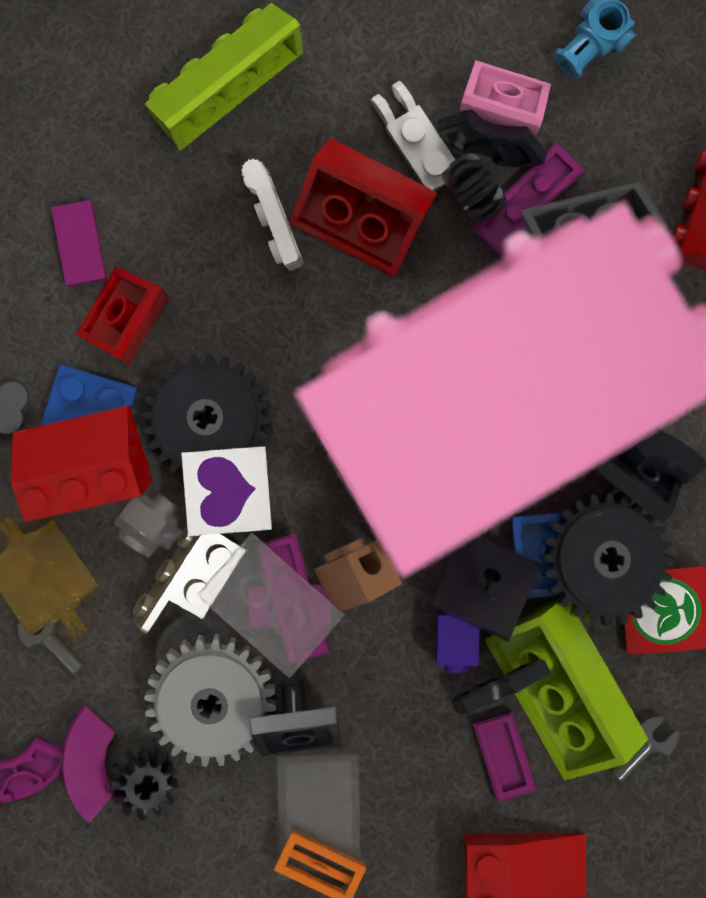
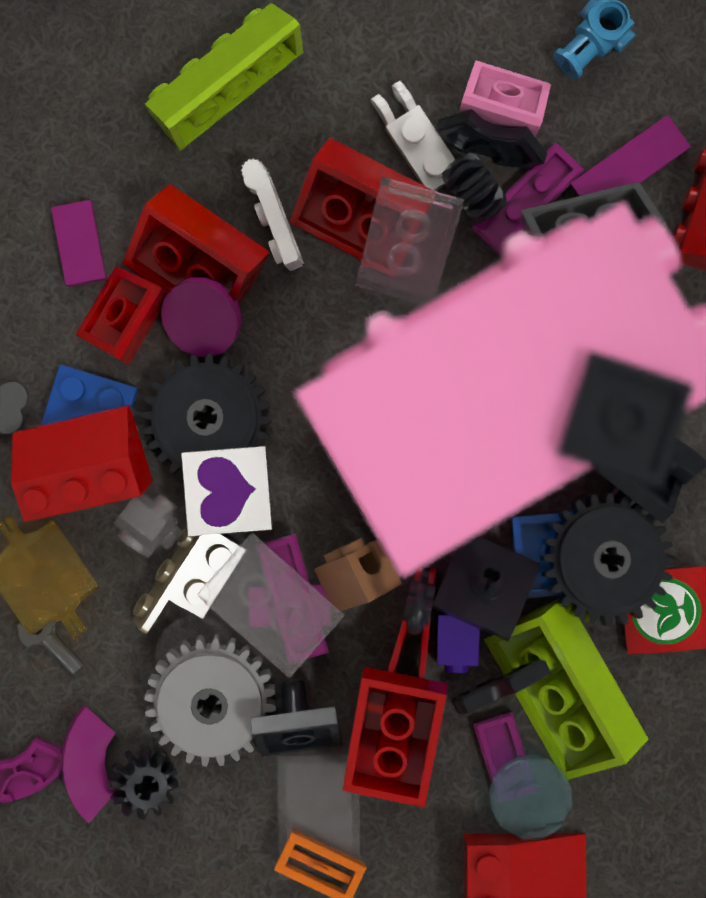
(186, 240): none -> red slope
(201, 317): none -> magenta tile
(398, 715): none -> red slope
(408, 241): none -> clear tile
(530, 797): none -> clear light blue tile
(625, 419): none -> black tile
(634, 160): none -> magenta tile
(664, 746): dark grey bar -> none

